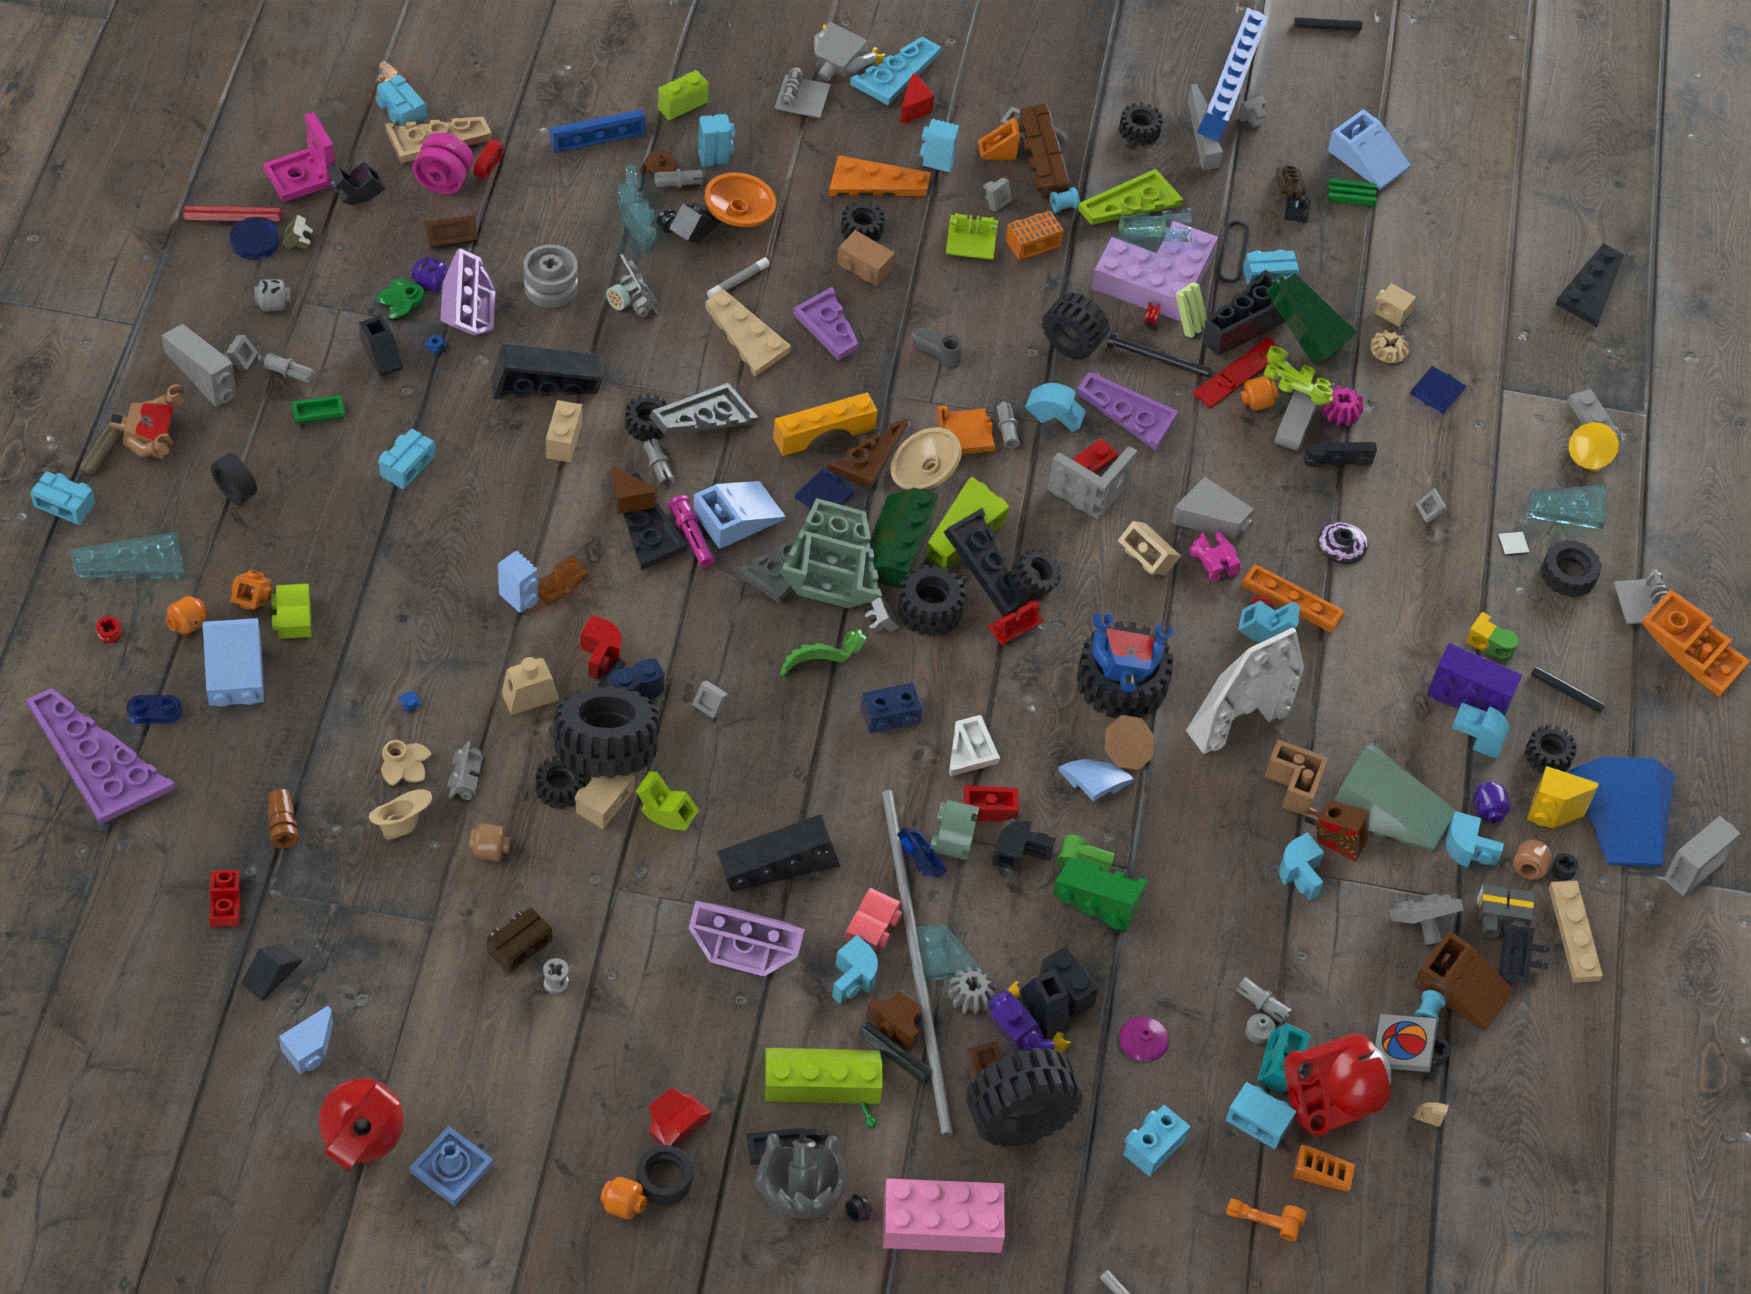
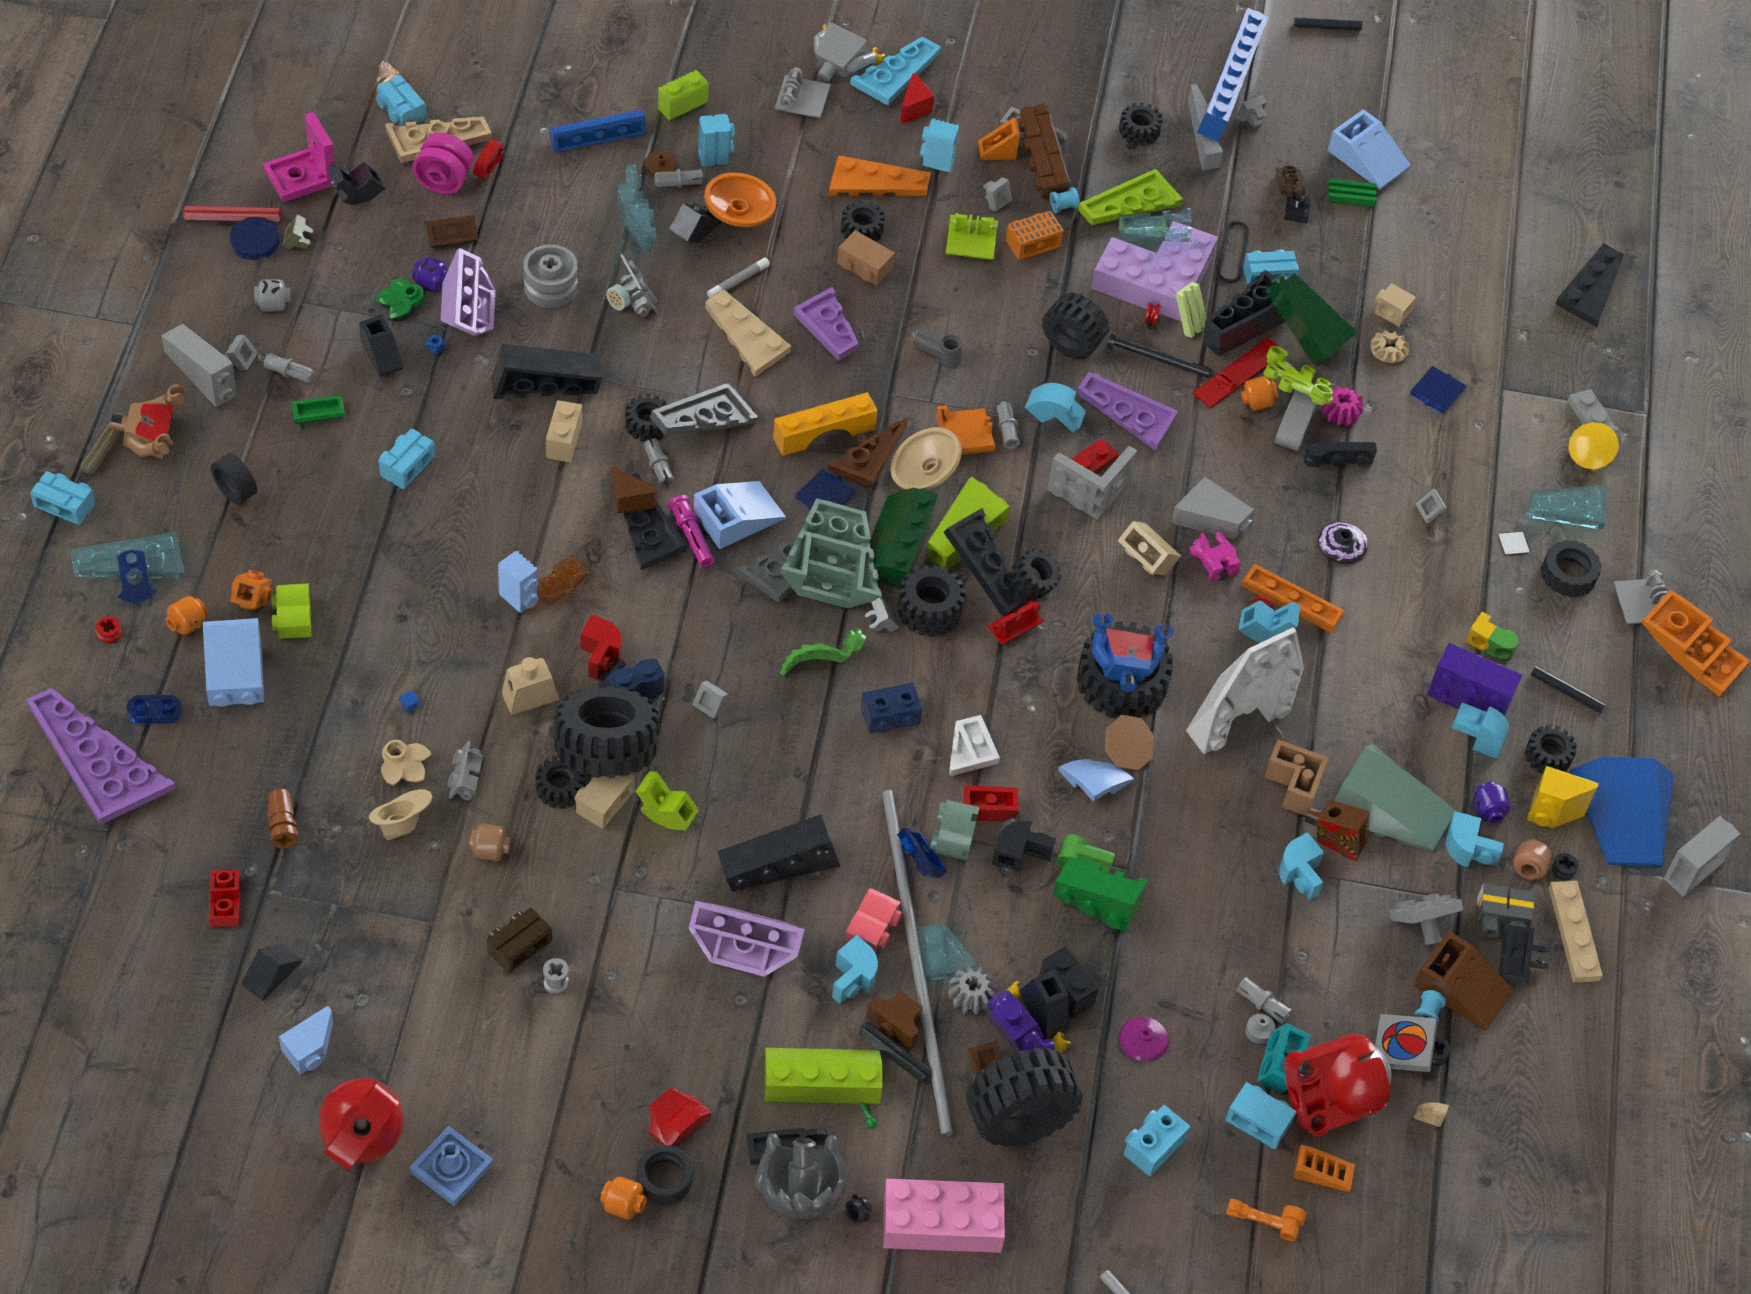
(134, 592): none -> clear blue piece
(665, 219): black bush -> none

